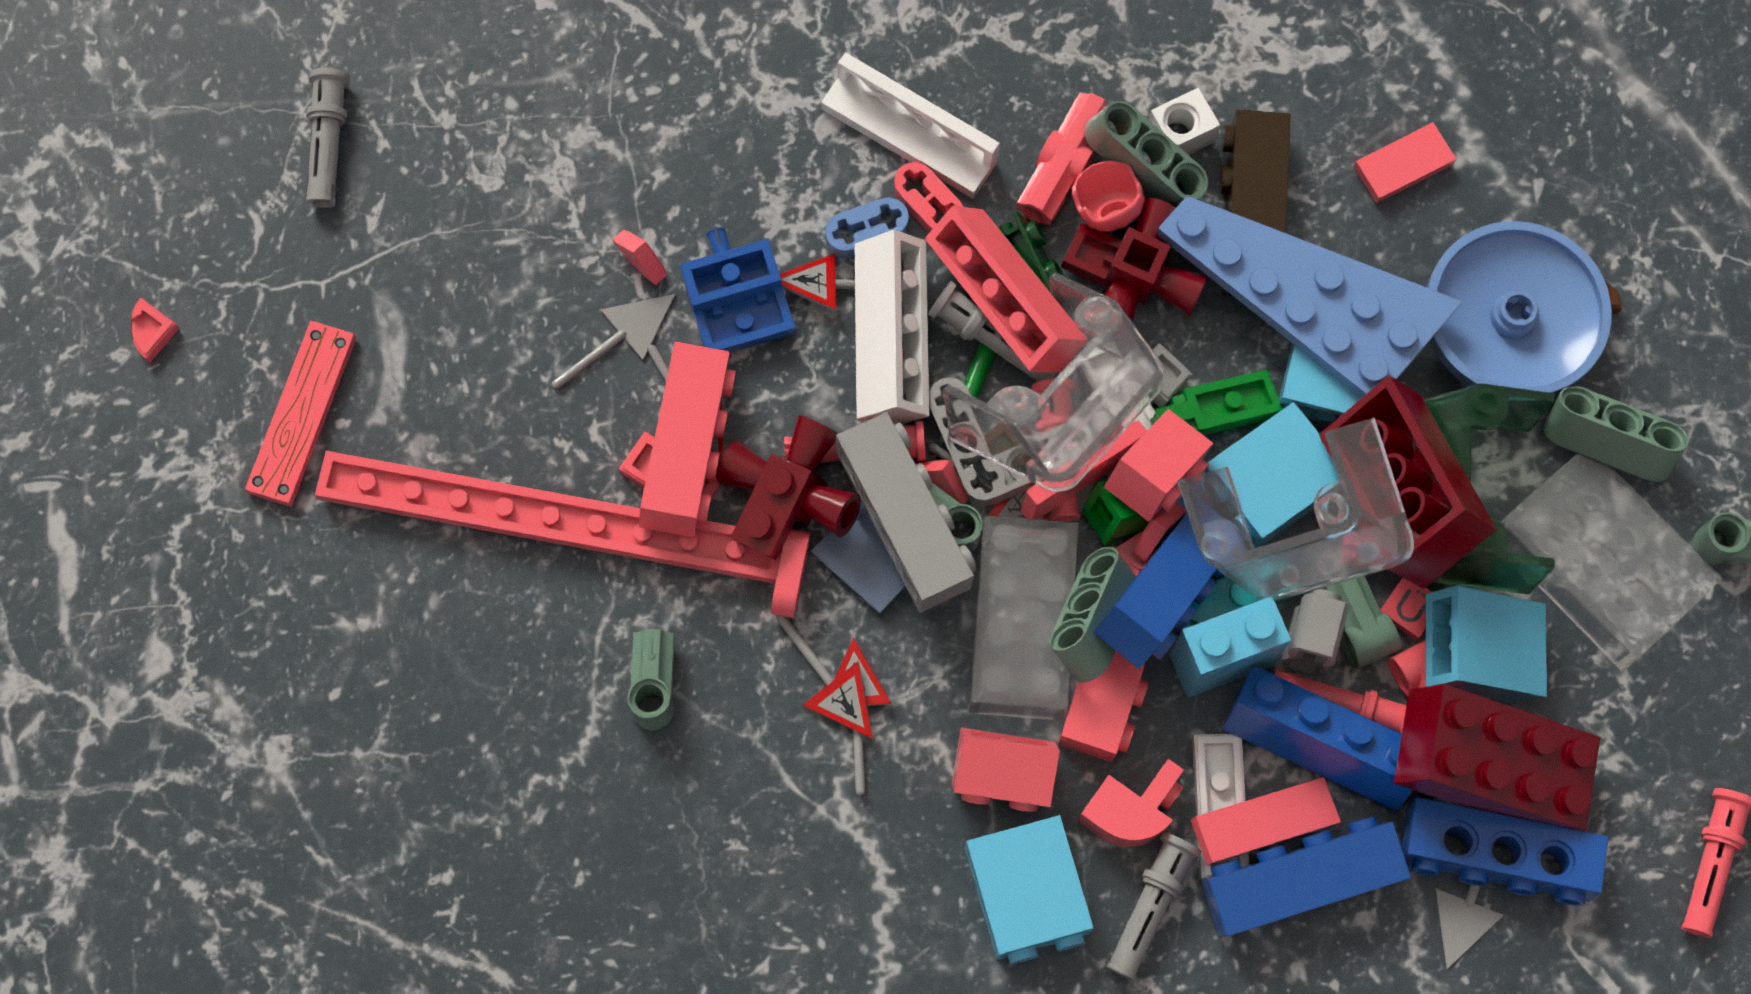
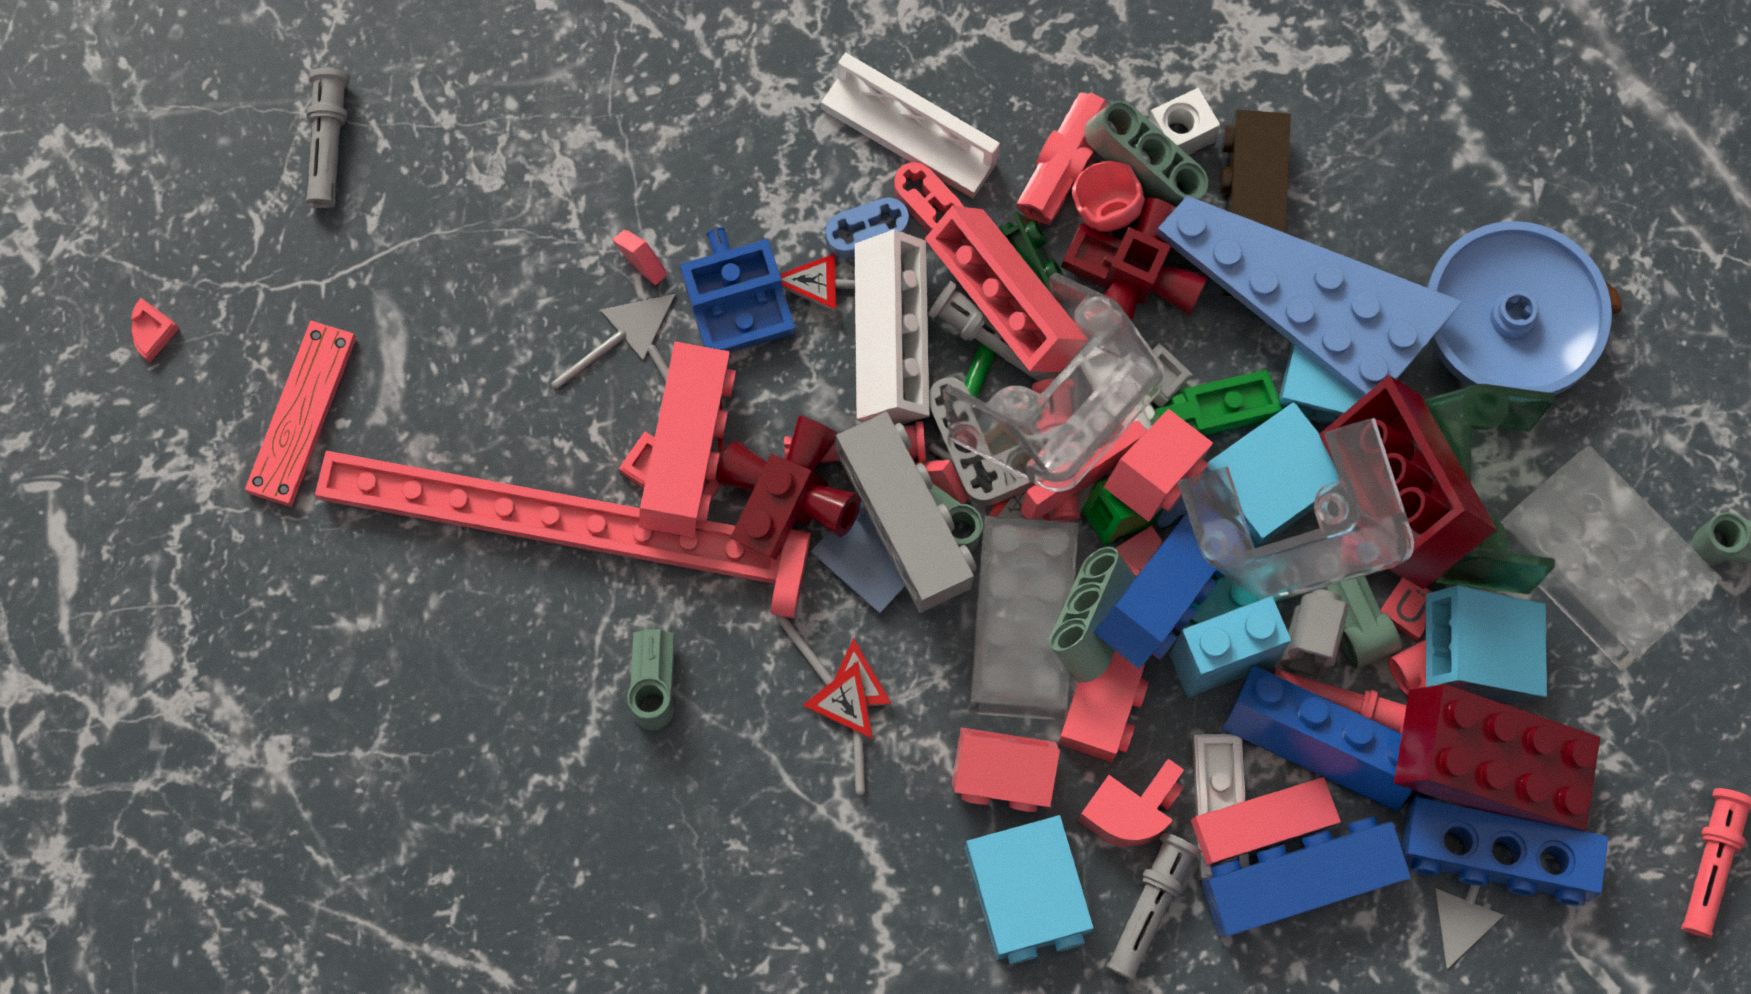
(1157, 531): coral tile -> none
(1404, 163): coral tile -> none
(1615, 433): sand green beam -> none

